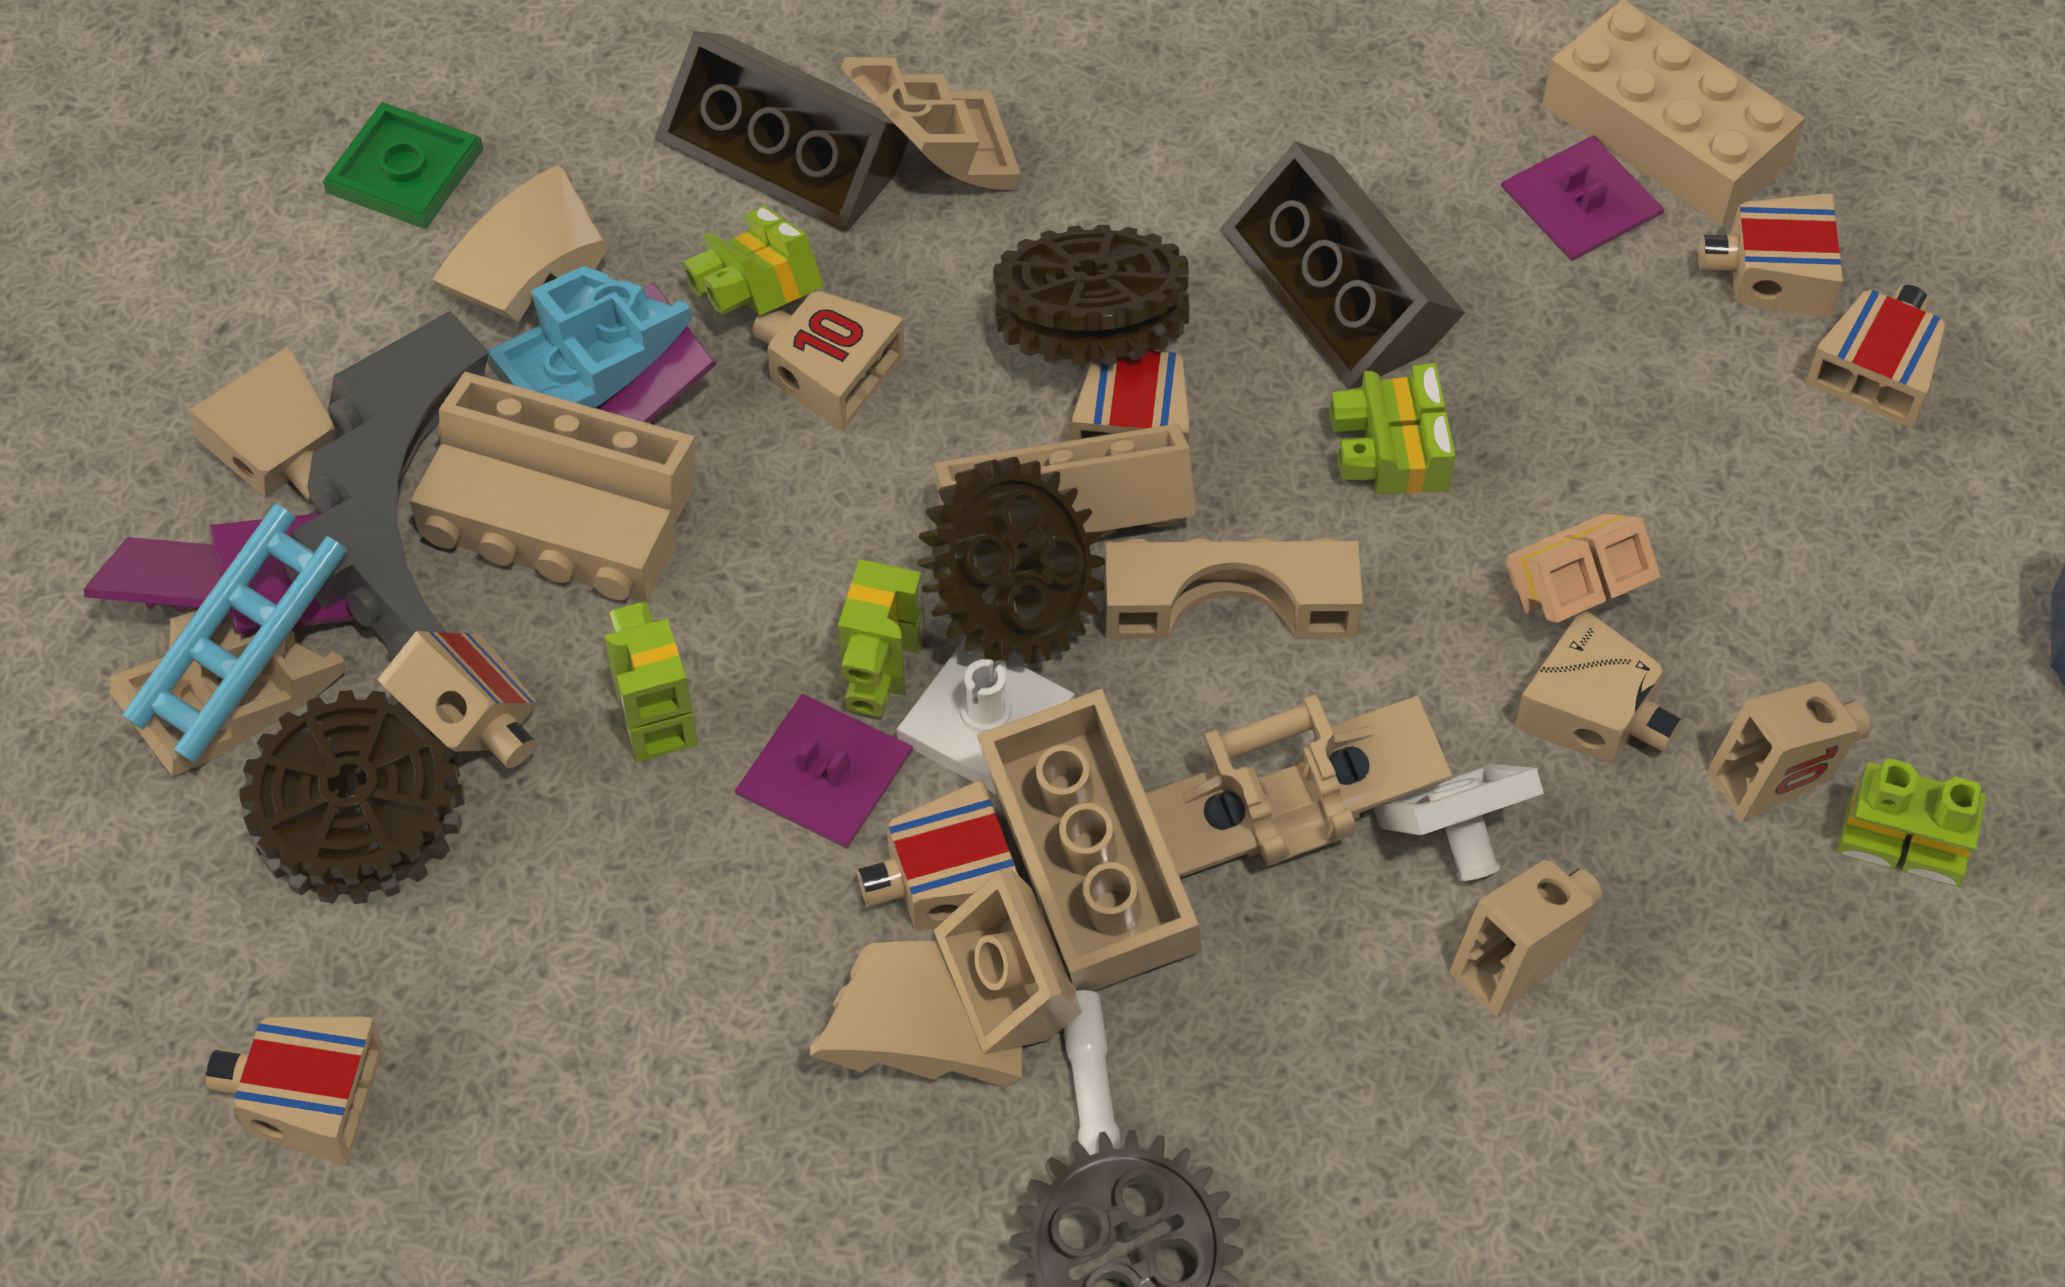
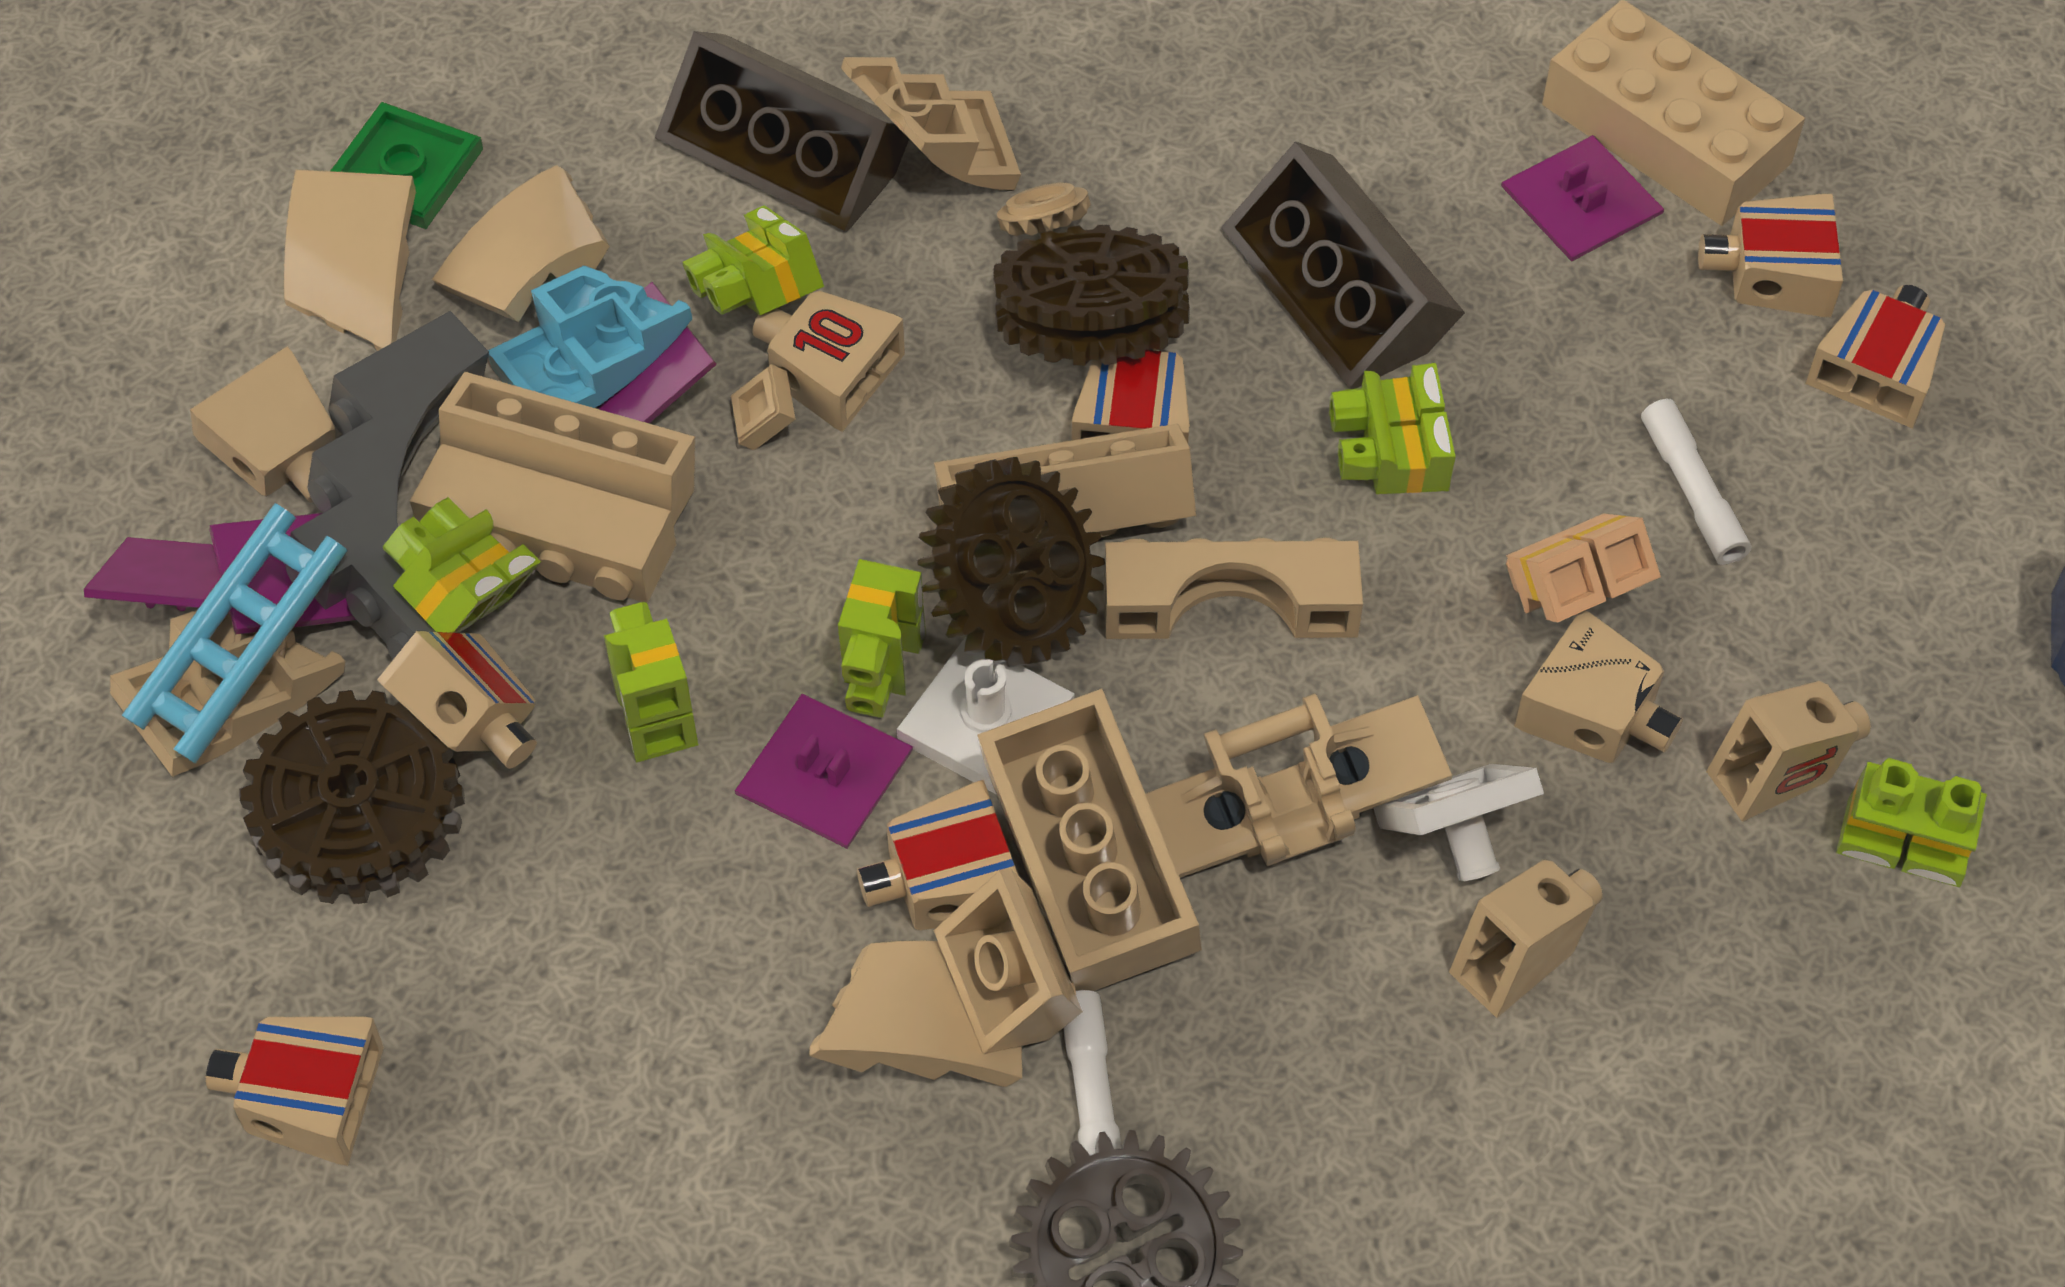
(349, 250): none -> tan slope
(456, 566): none -> lime hips
(763, 407): none -> tan tile
(1043, 209): none -> tan gear
(1710, 510): none -> white piece

